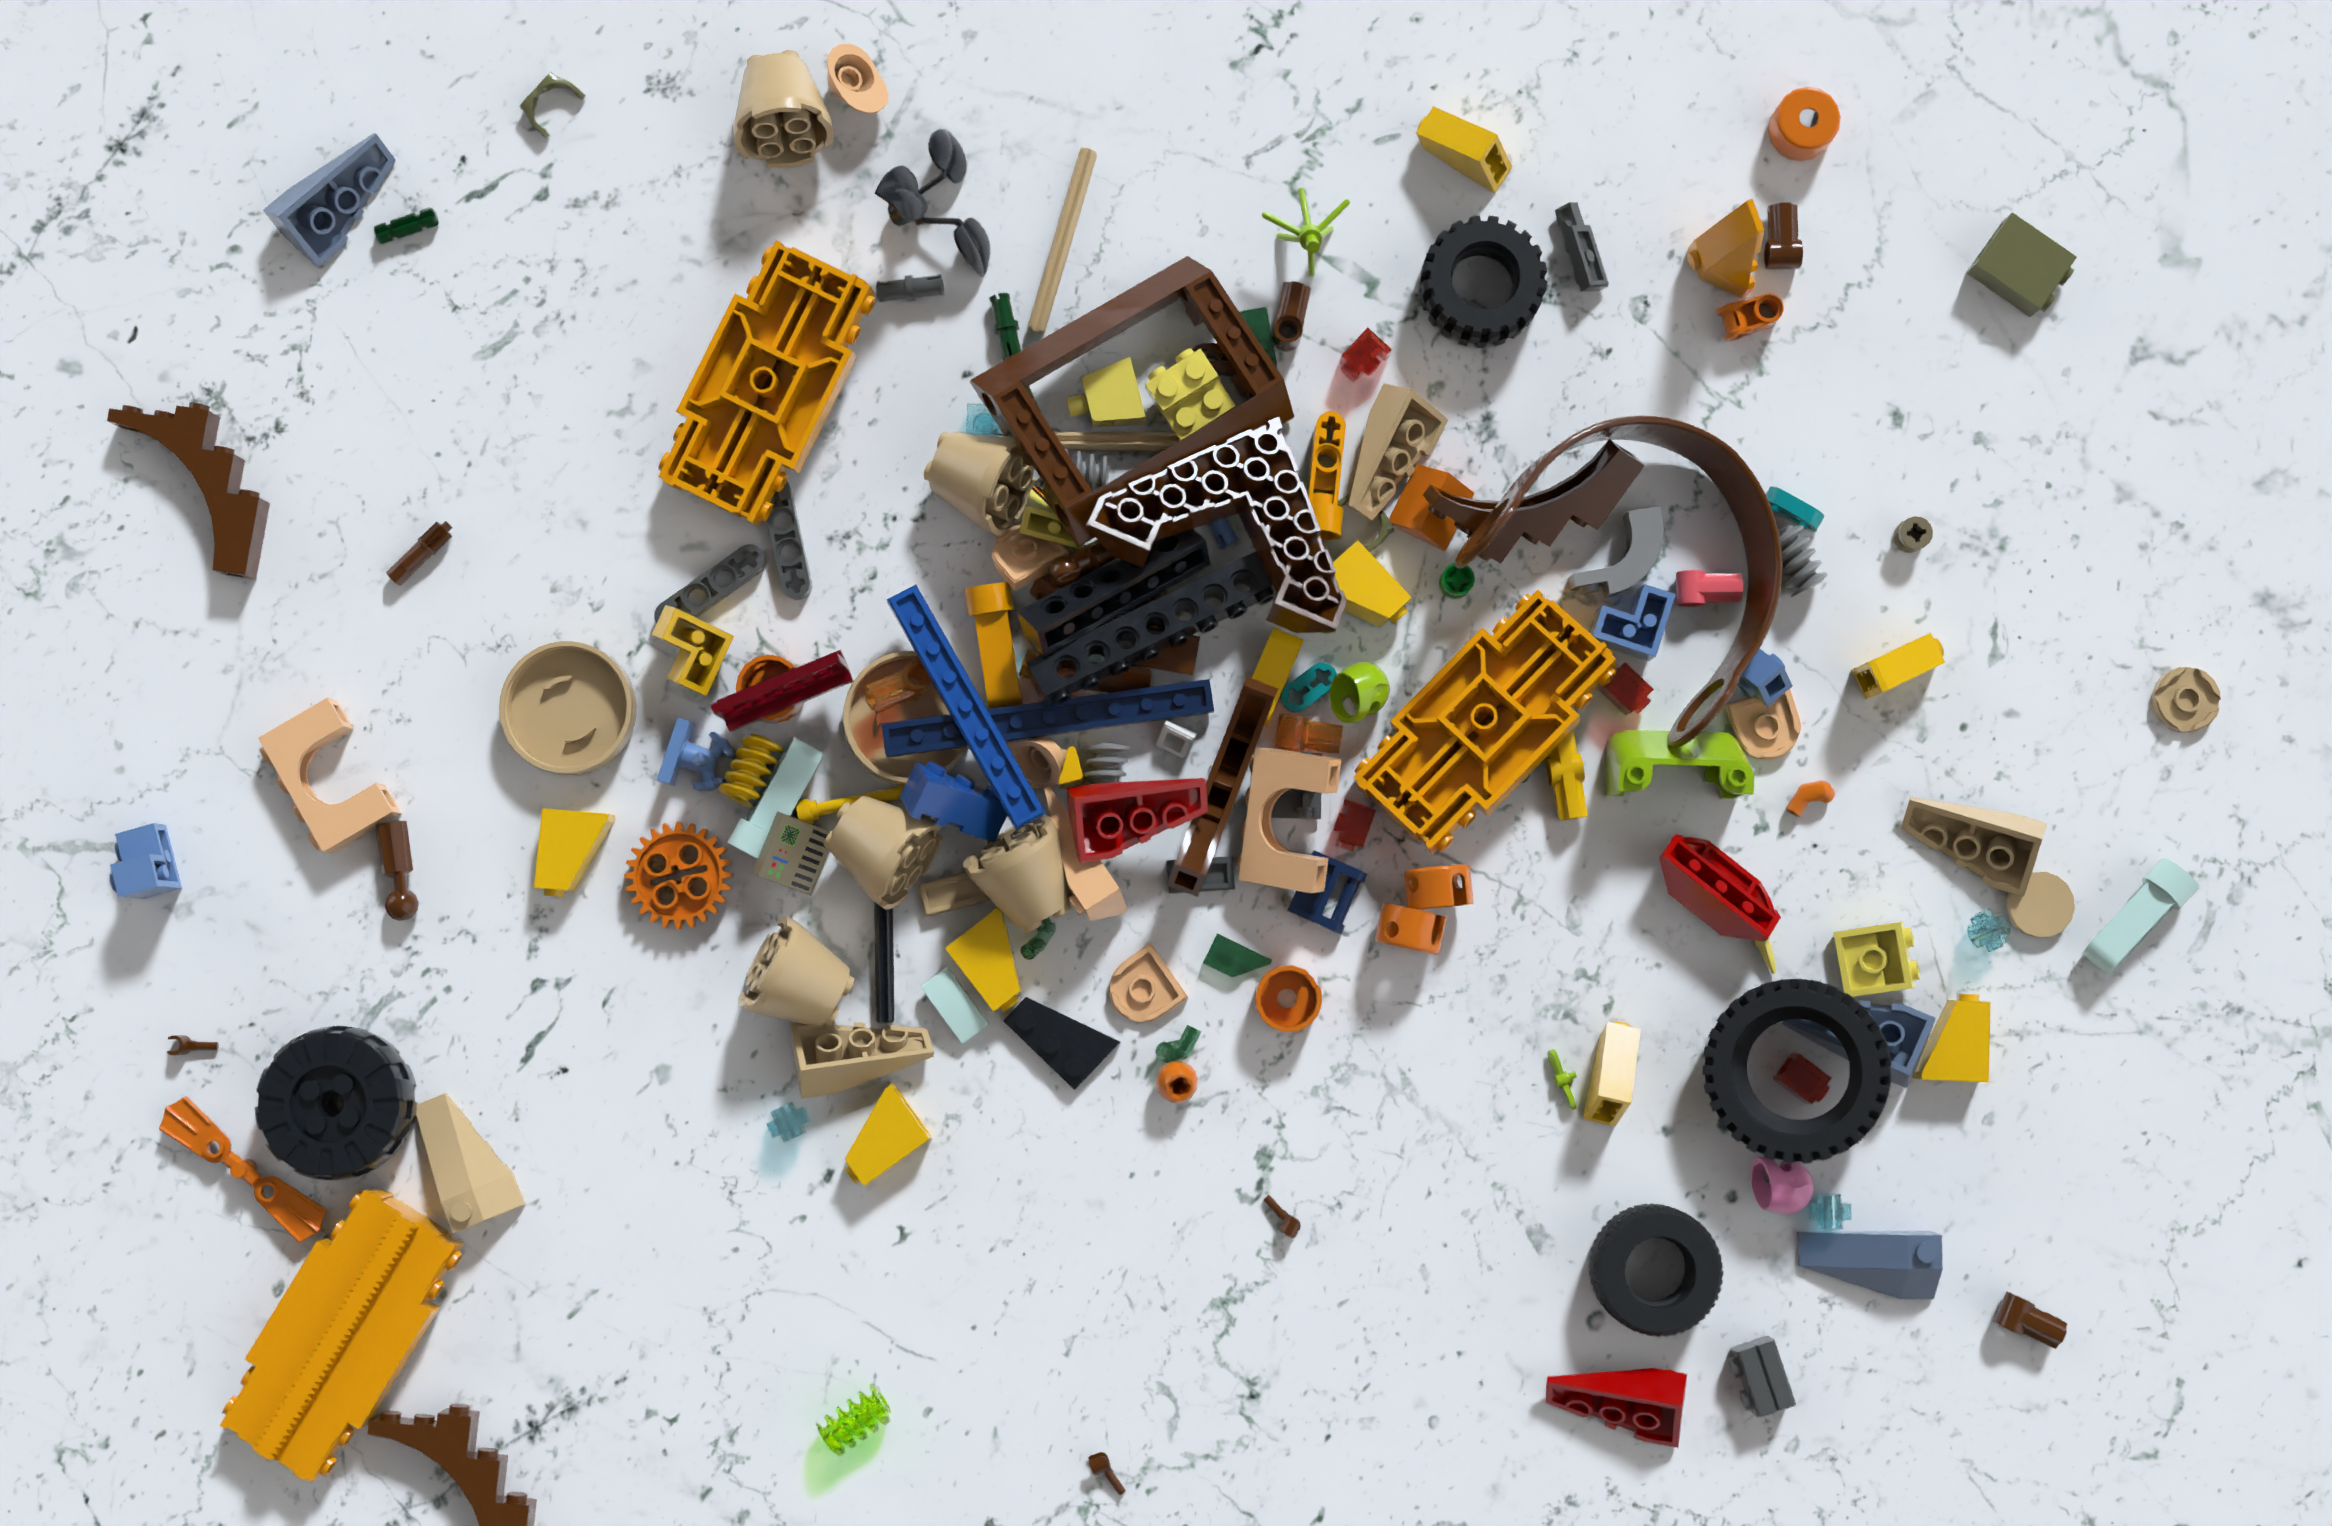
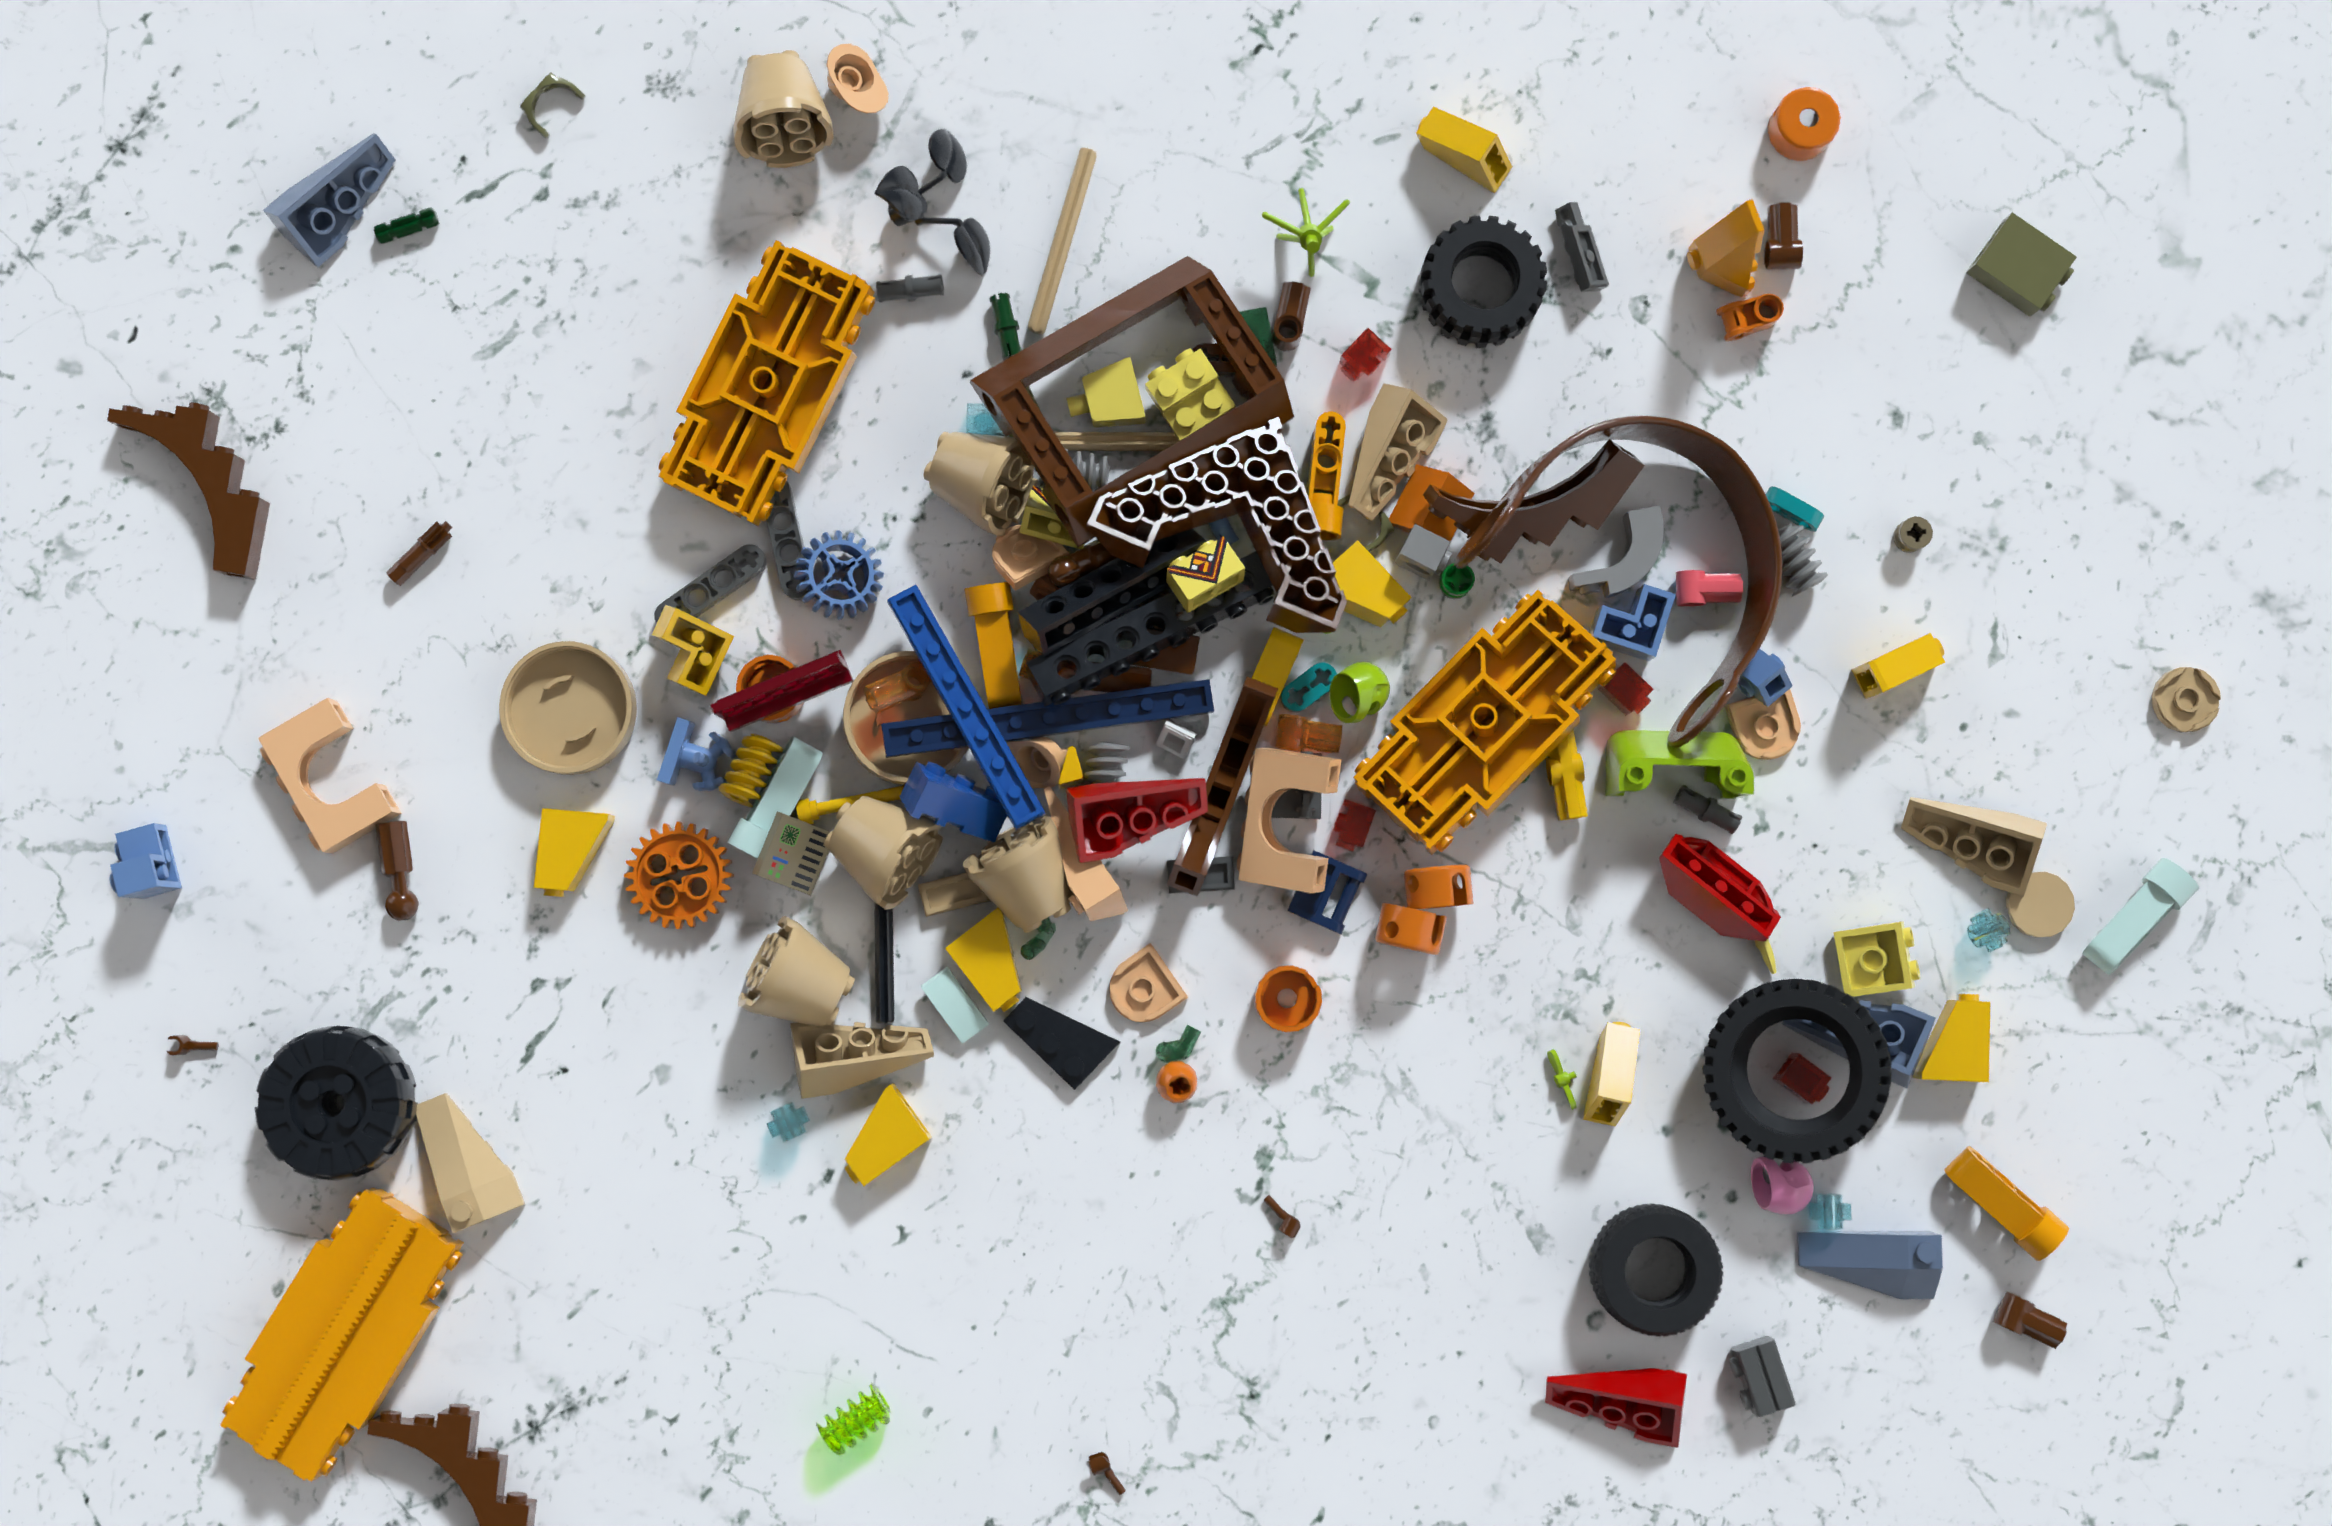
(288, 1206): orange piece -> none
(830, 563): none -> medium blue gear
(1205, 573): none -> light yellow brick
(1233, 958): clear green tile -> none
(1424, 553): none -> light grey brick
(1707, 809): none -> dark grey pin
(1810, 792): orange arm -> none
(2033, 1227): none -> light orange beam

